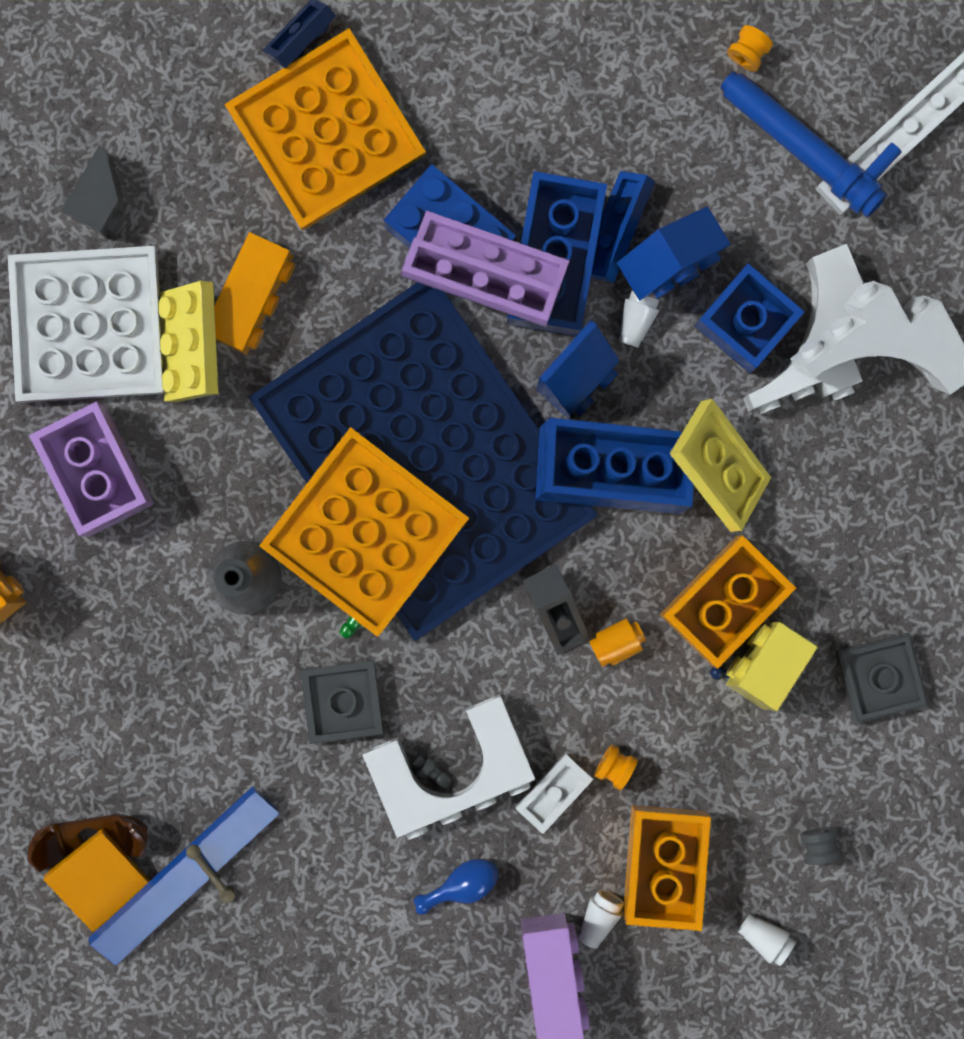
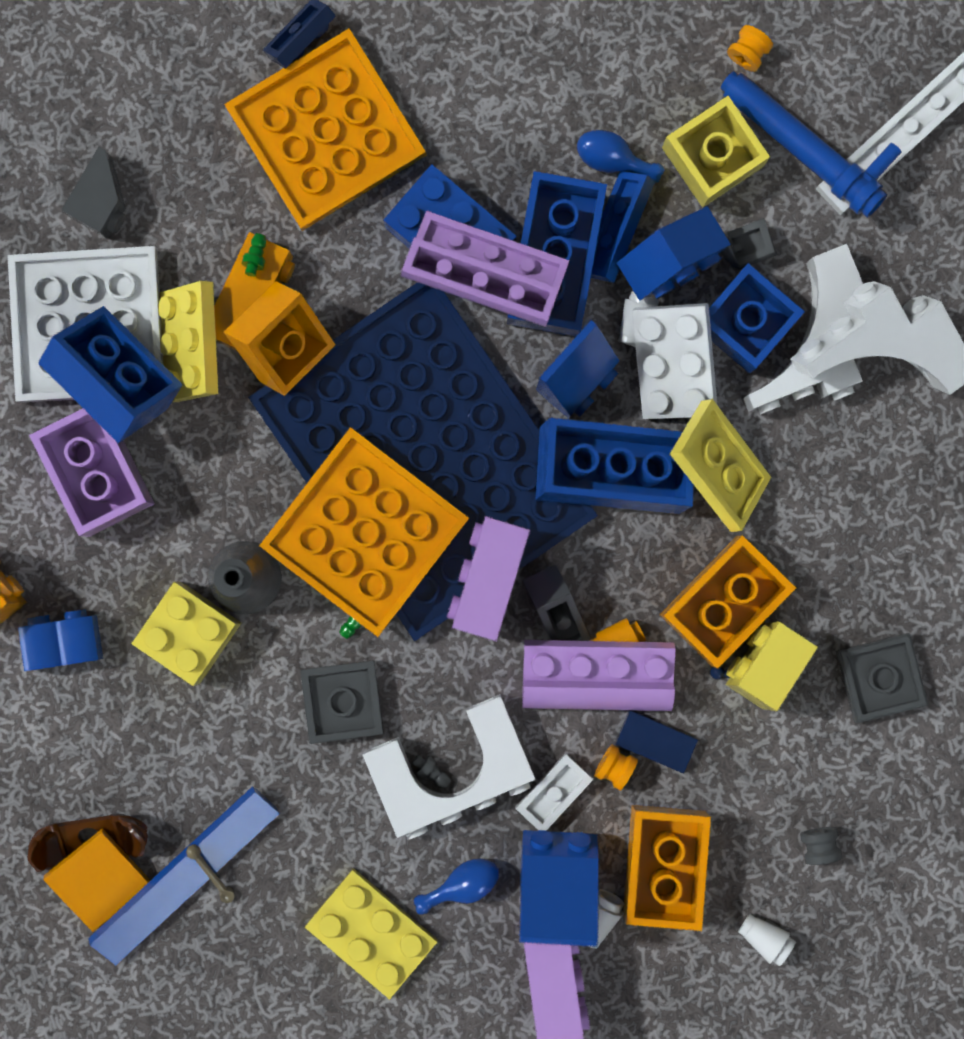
(60, 642): none -> blue brick
(110, 373): none -> blue brick
(186, 633): none -> light yellow brick
(254, 258): none -> green piece
(280, 338): none -> light orange brick
(371, 933): none -> light yellow plate
(488, 578): none -> lavender brick
(559, 888): none -> blue slope
(598, 675): none -> lavender brick
(610, 154): none -> blue piece
(656, 741): none -> dark blue tile
(674, 359): none -> white plate
(715, 151): none -> light yellow brick
(749, 245): none -> dark grey plate

